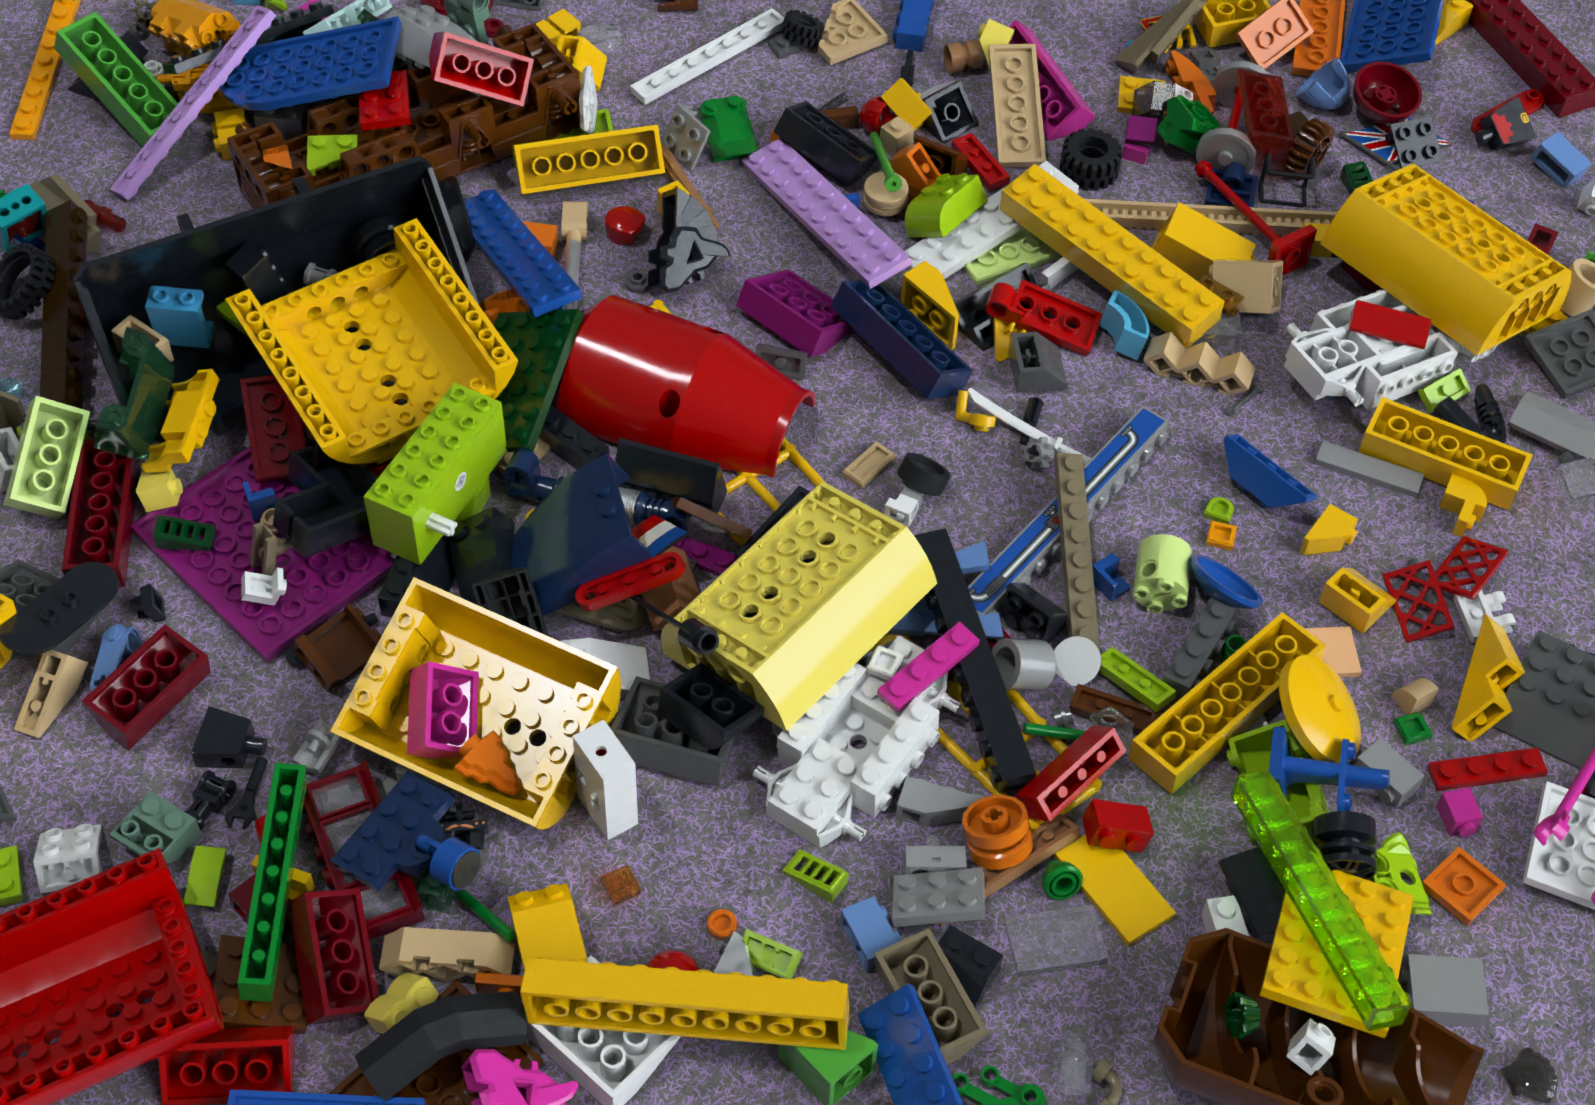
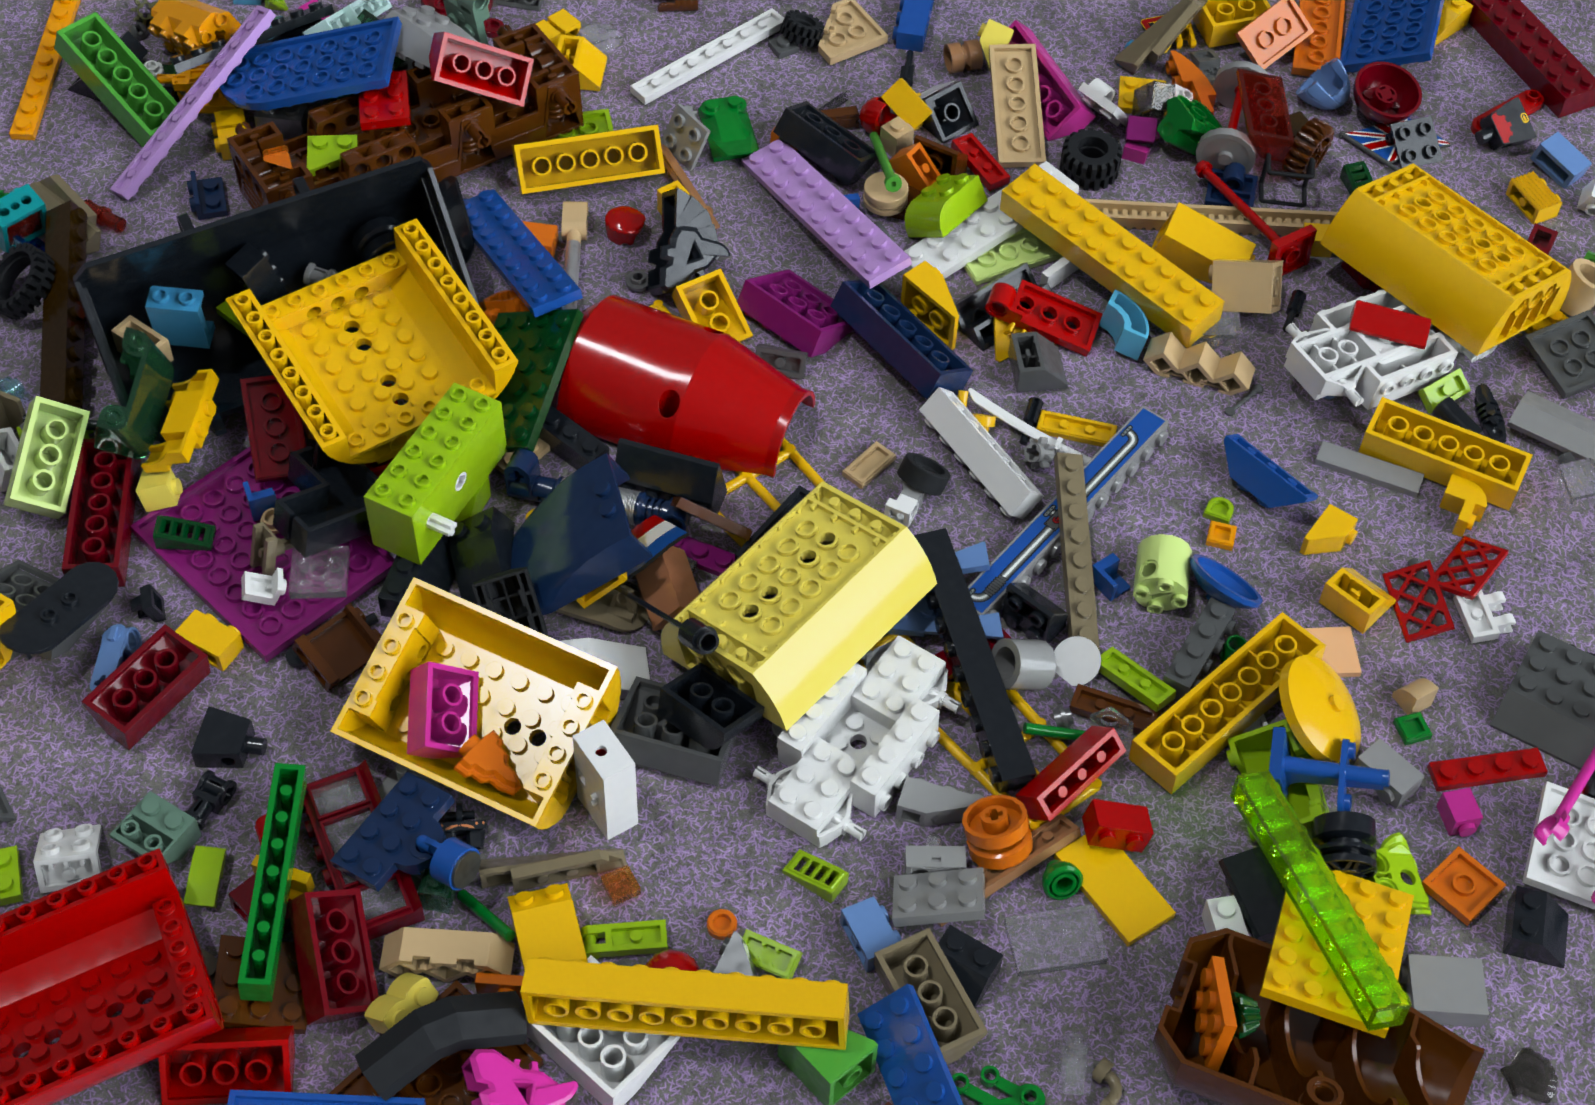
(51, 689): tan slope -> none
(207, 197): none -> dark blue bracket
(210, 636): none -> yellow piece
(244, 807): black piece -> none
(317, 748): light grey hips -> none
(320, 574): none -> clear plate
(547, 869): none -> dark tan wedge
(588, 101): white tile -> none
(625, 938): none -> lime plate
(630, 581): red plate -> none
(712, 304): none -> yellow slope
(885, 663): white tile -> none
(928, 667): dark pink plate -> none
(981, 454): none -> white brick
(1075, 428): none -> yellow tile
(1099, 97): none -> white plate
(1214, 1013): none -> orange plate
(1230, 297): pearl gold hinge -> none
(1294, 307): none -> black axle
(1311, 1046): white brick -> none
(1490, 671): yellow slope -> none
(1534, 197): none -> yellow brick
(1535, 927): none -> black slope

